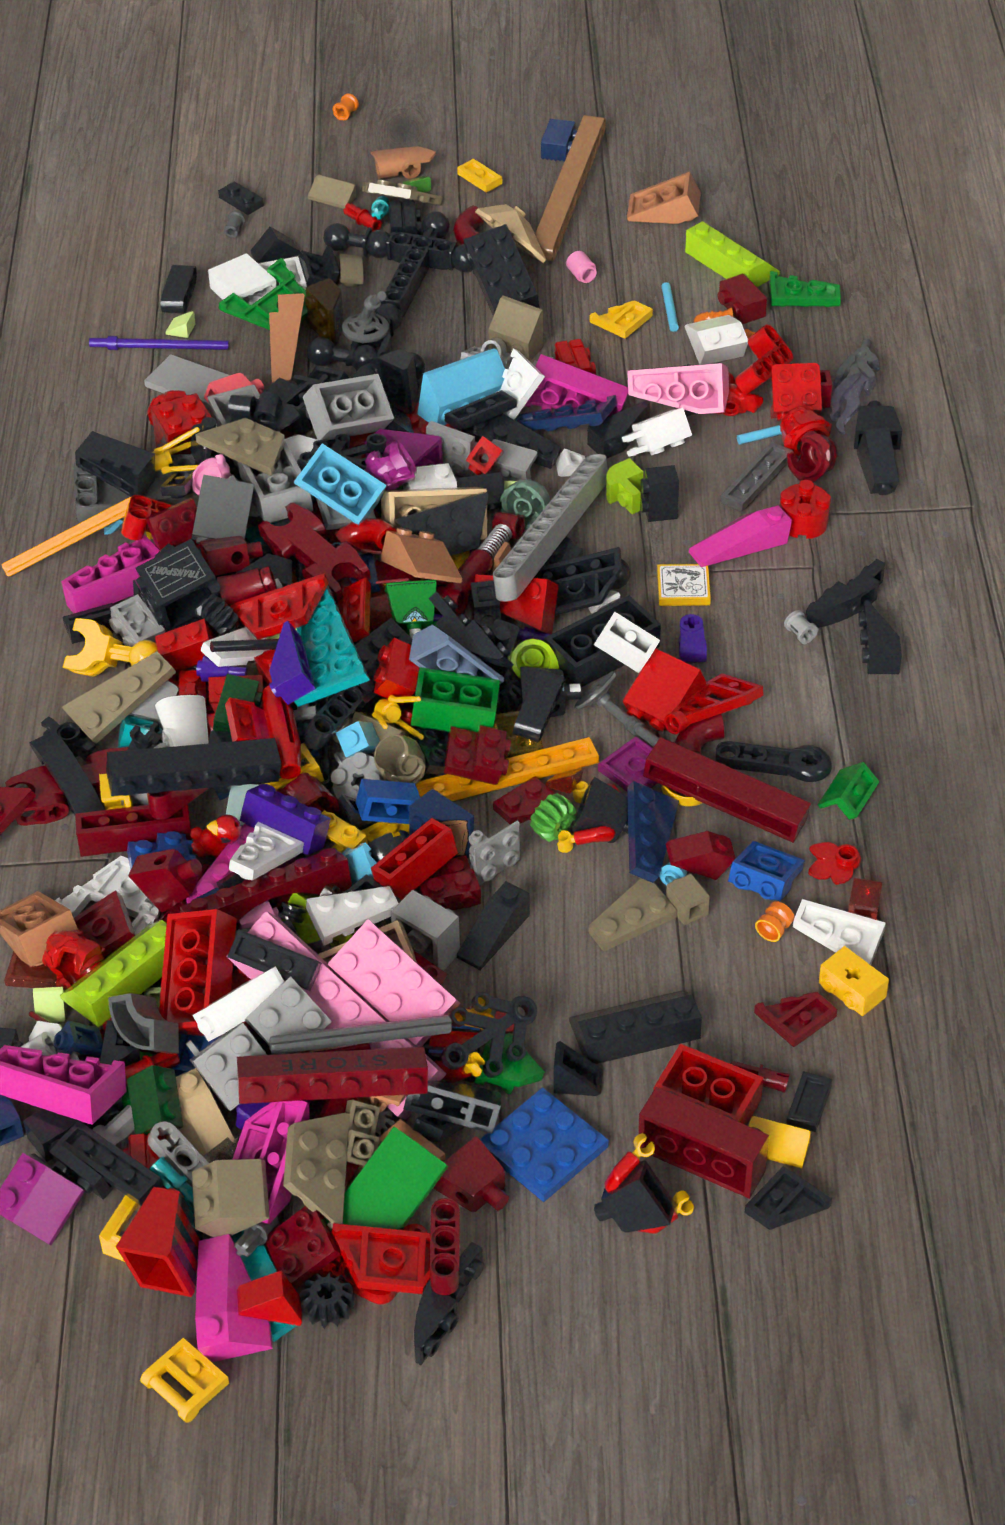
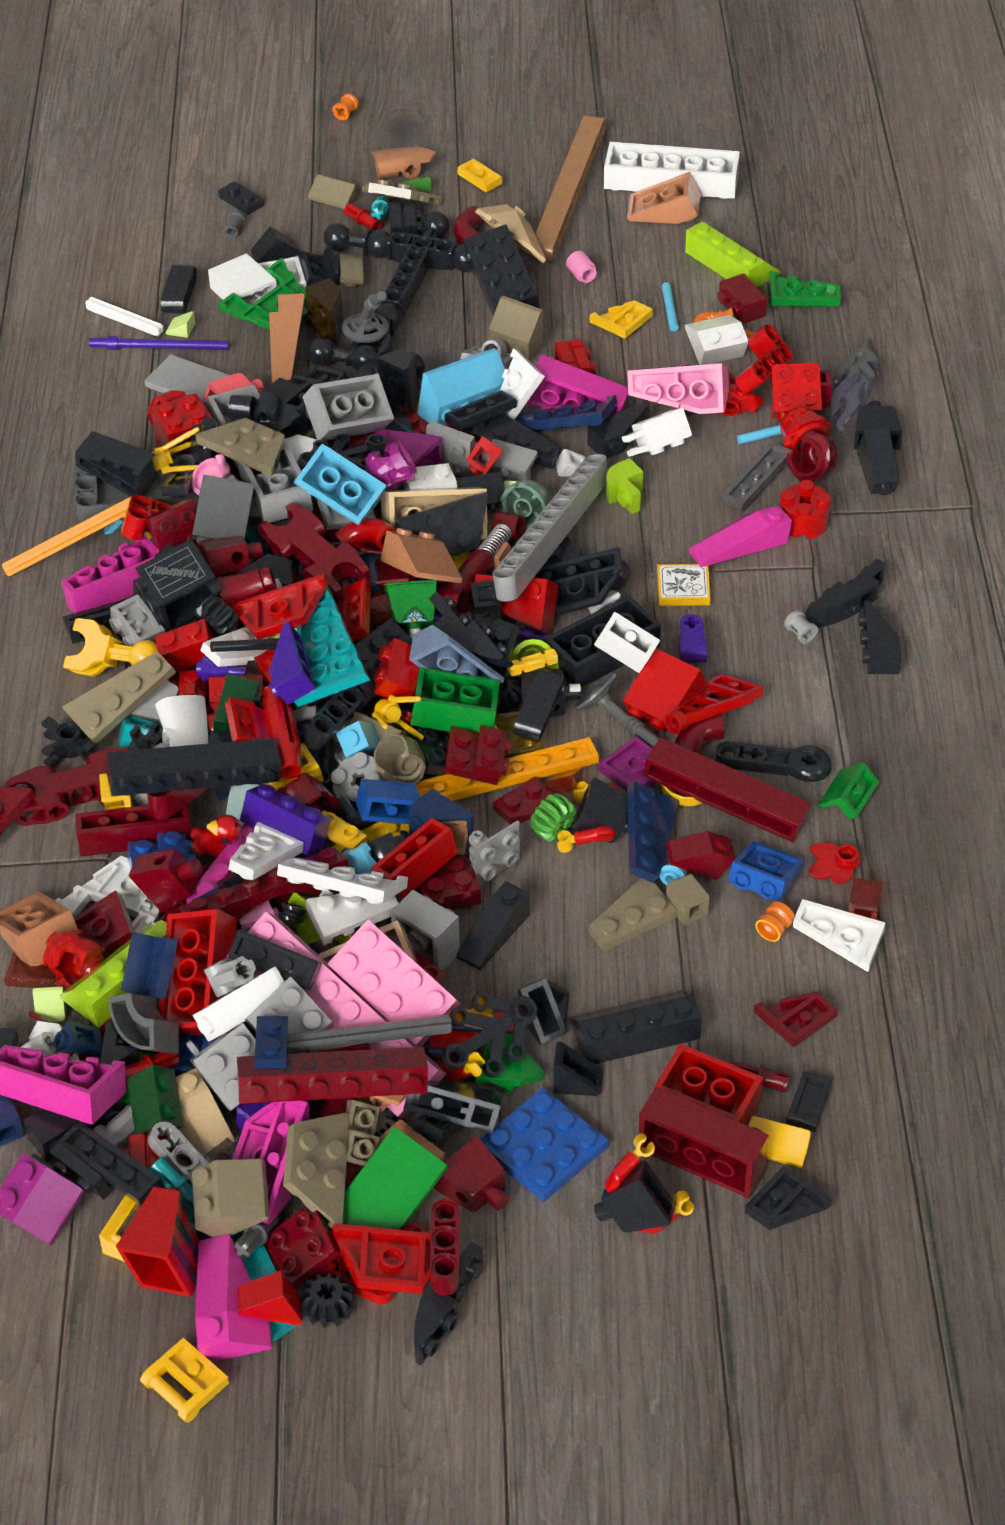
(67, 773): black slope -> none
(124, 316): none -> white axle
(148, 965): none -> dark blue panel
(229, 975): none -> light grey piece
(271, 1042): none -> dark blue plate
(342, 879): none -> white wing
(533, 662): none -> yellow axle
(551, 1009): none -> black slope
(557, 139): dark blue brick -> none
(644, 165): none -> white brick
(660, 493): black brick -> none
(853, 981): yellow brick -> none

